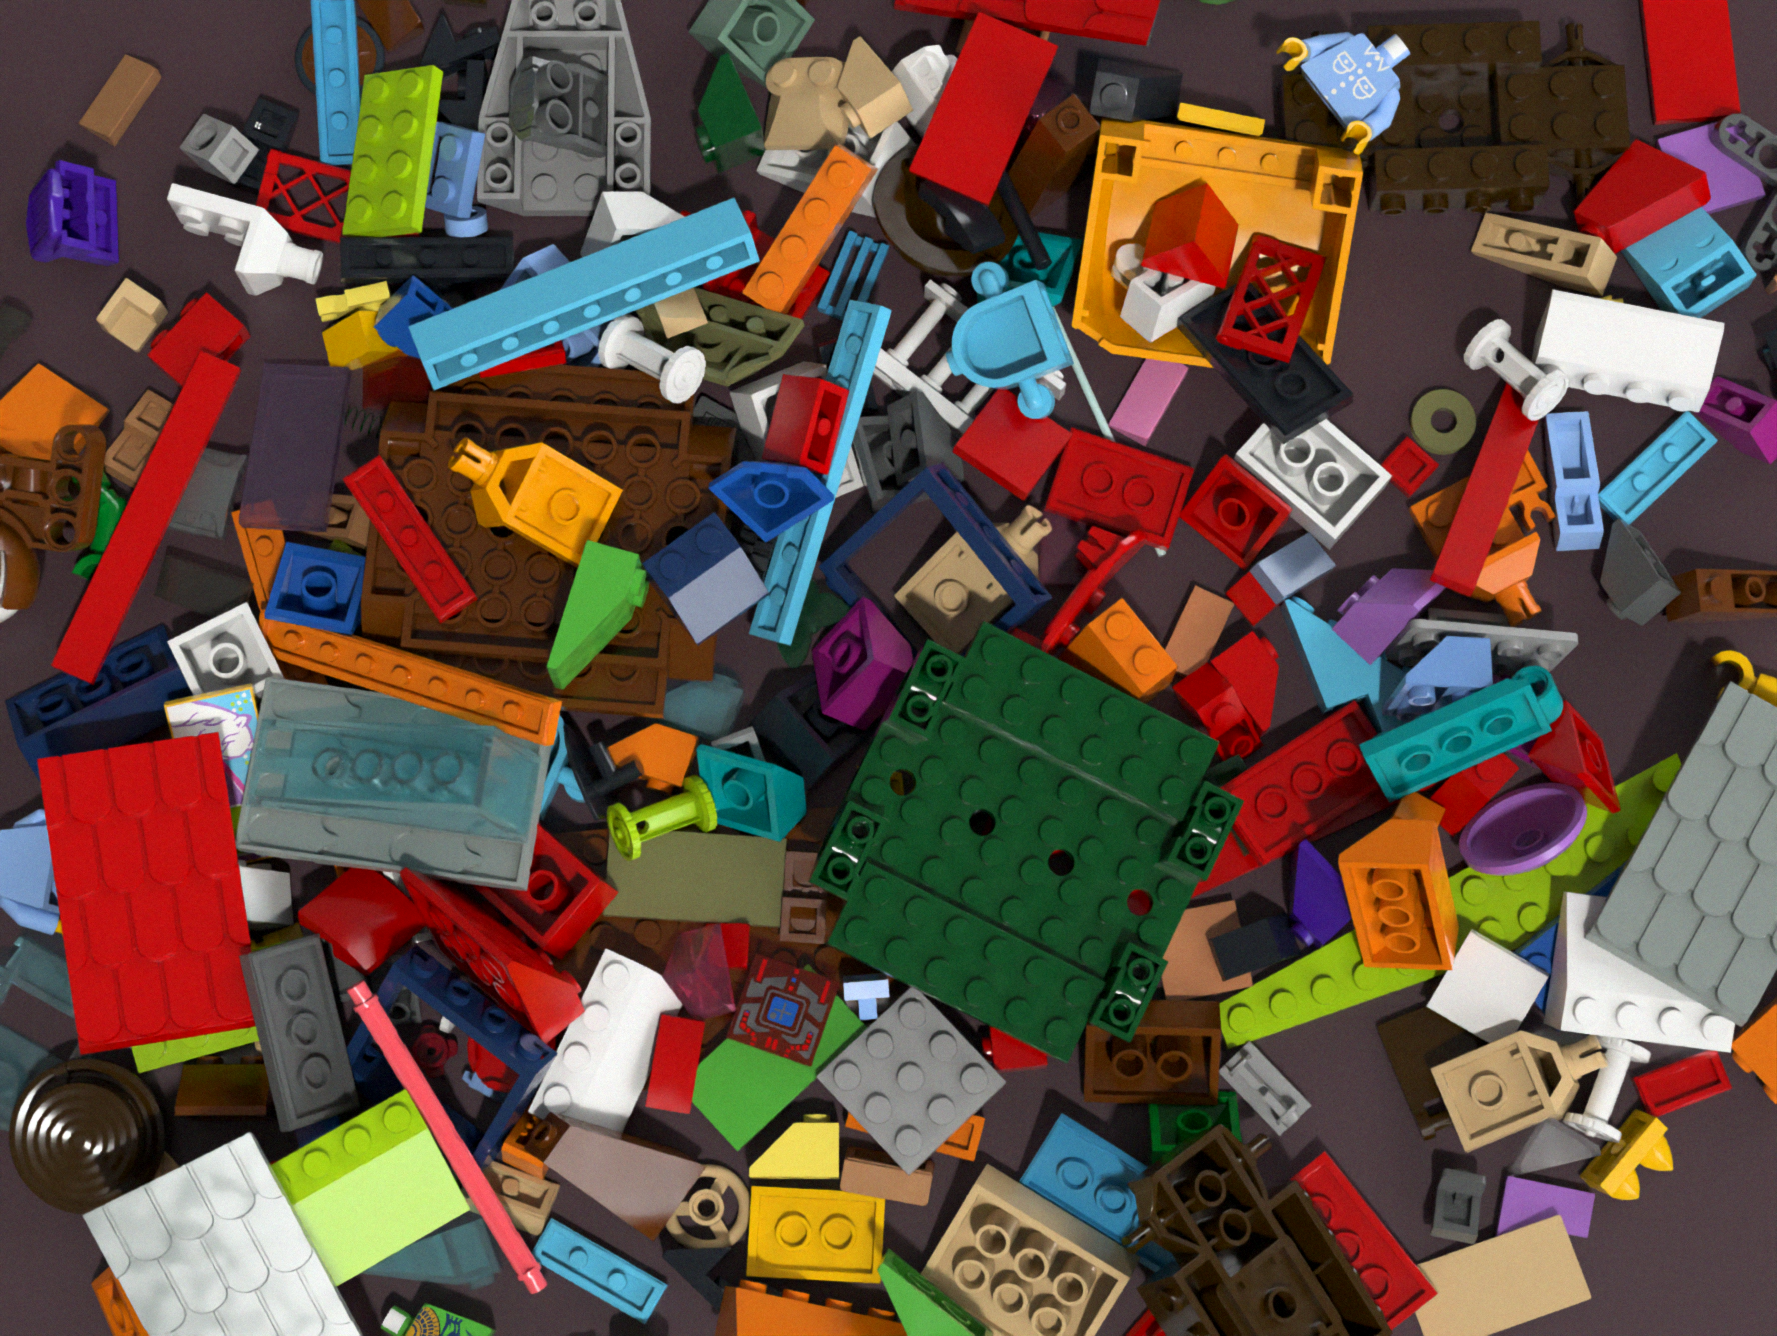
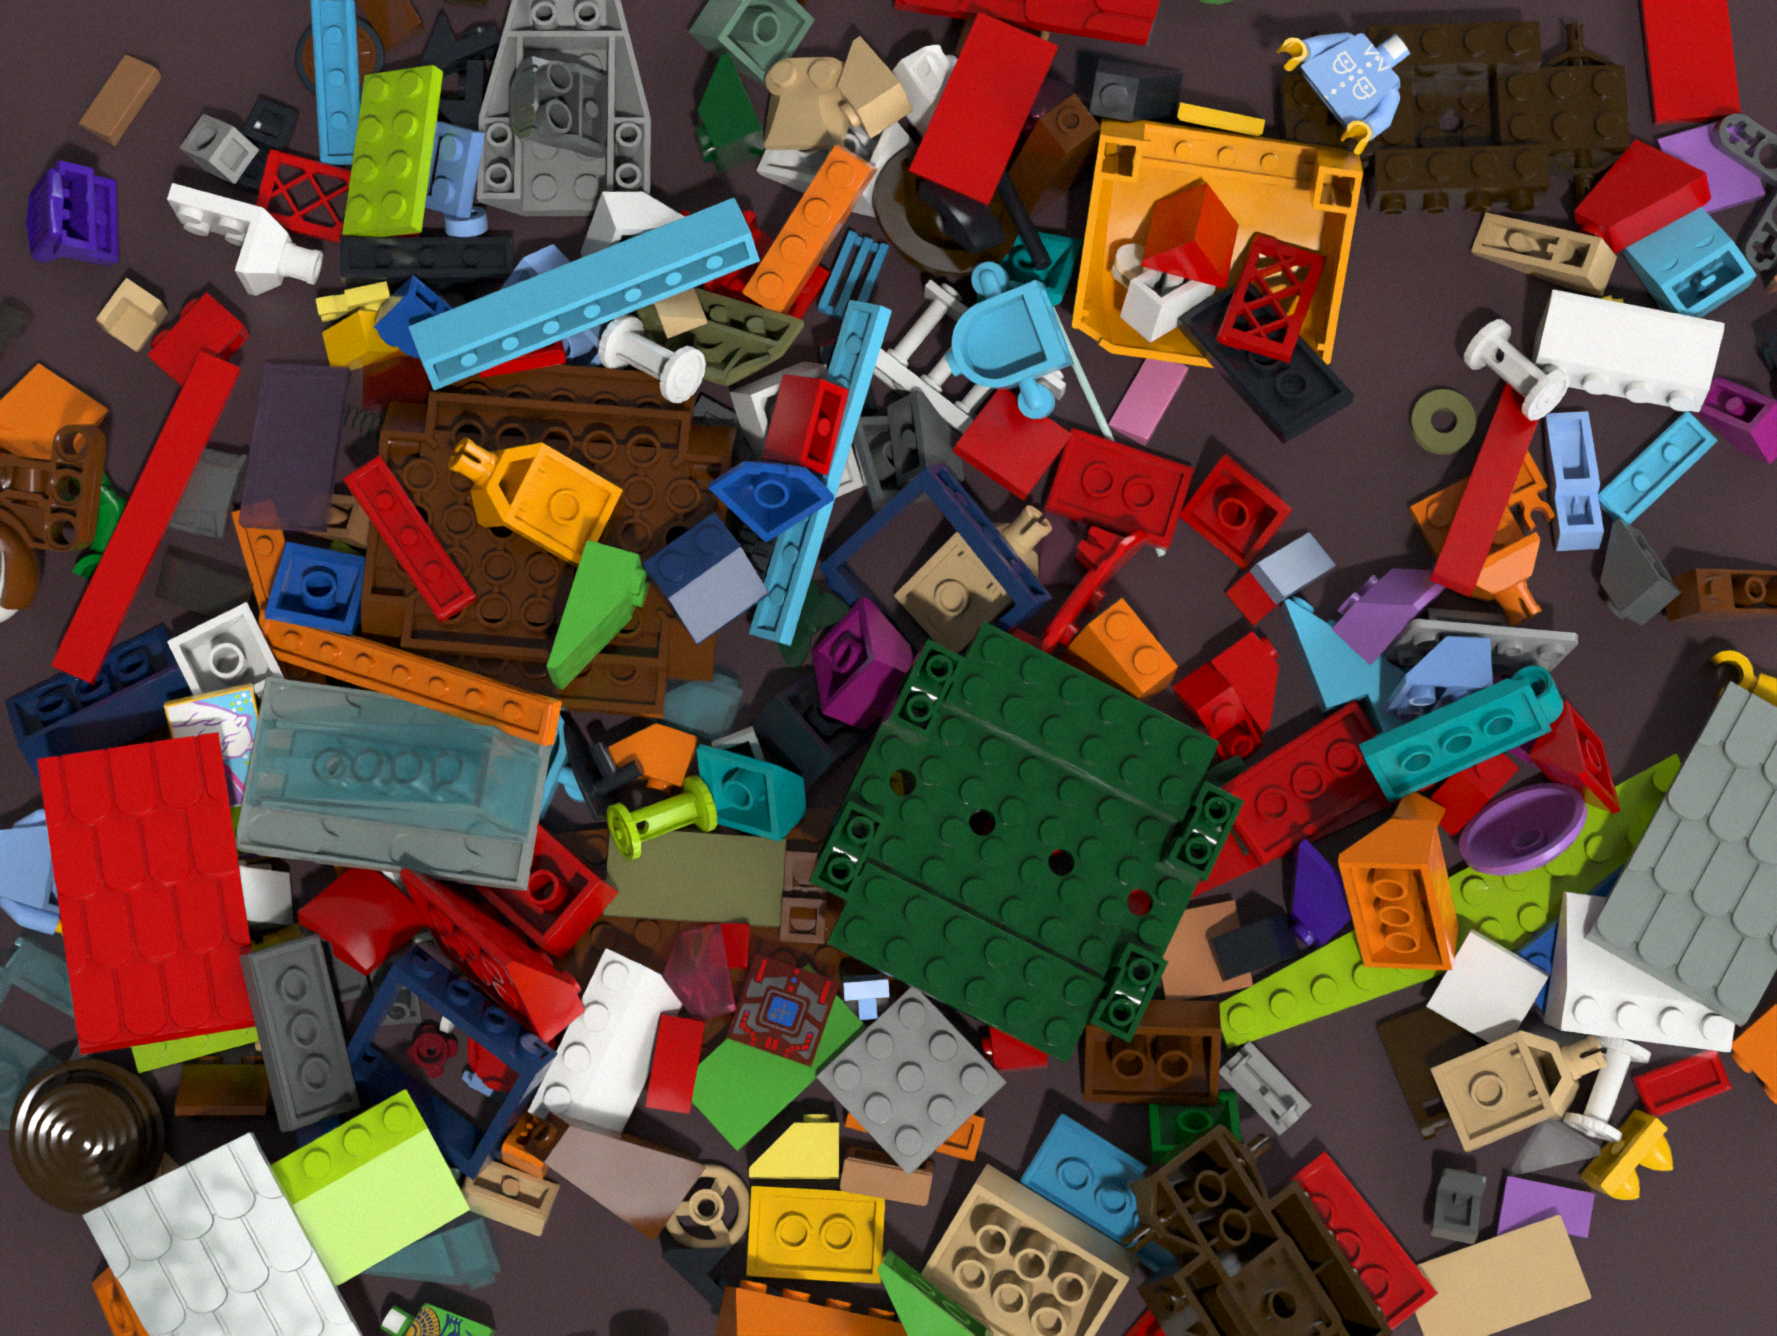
(136, 442): medium nougat slope -> none
(446, 1136): coral piece -> none
(598, 1271): medium azure tile -> none
(1198, 630): nougat tile -> none
(1317, 475): white brick -> none
(1409, 467): red tile -> none

